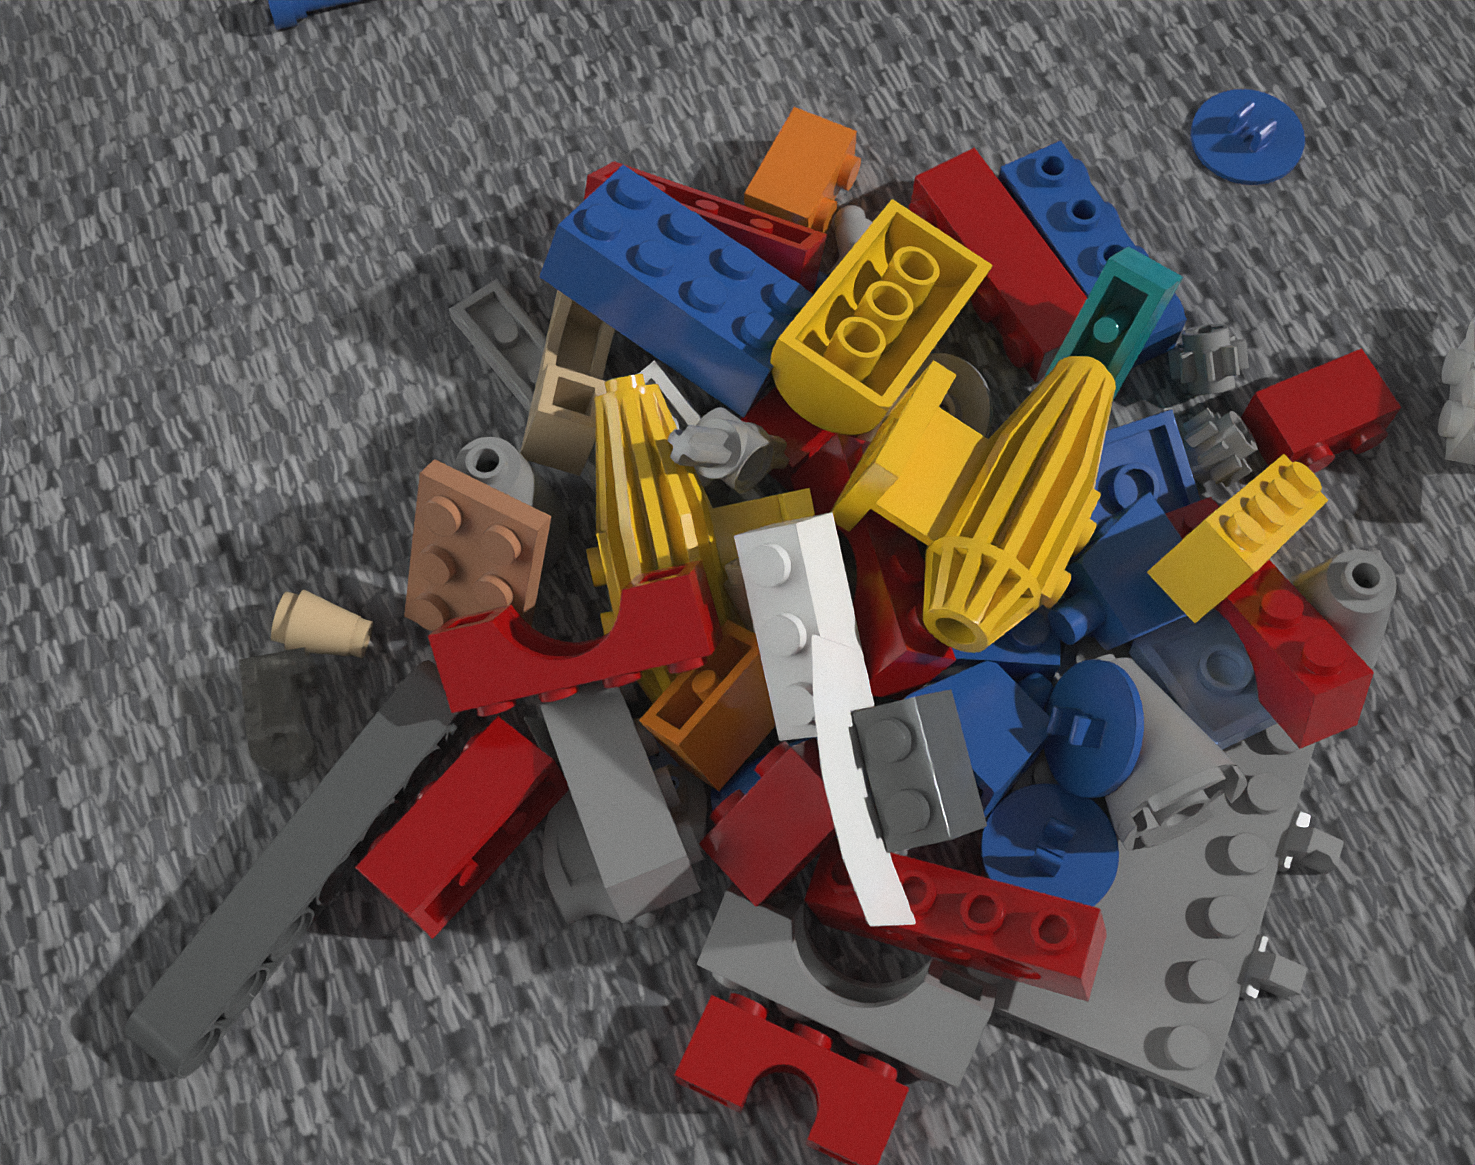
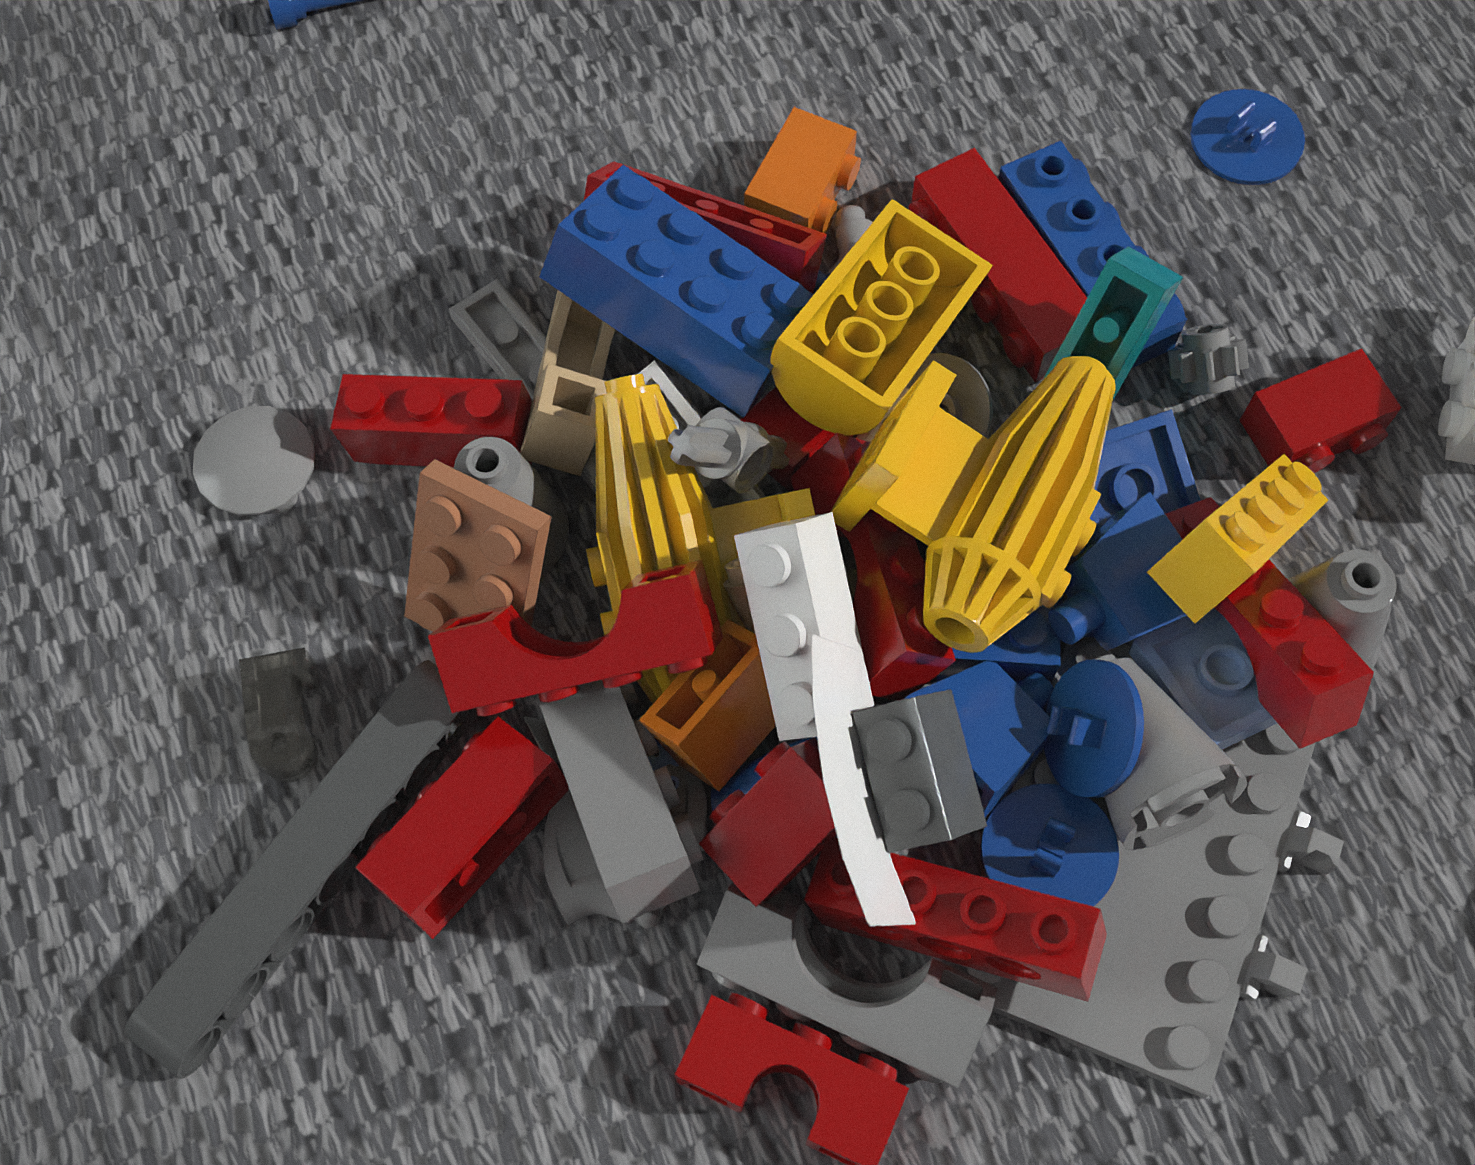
(254, 461): none -> light grey dish
(319, 626): tan cone -> none
(425, 417): none -> red brick
(1218, 447): light grey gear -> none

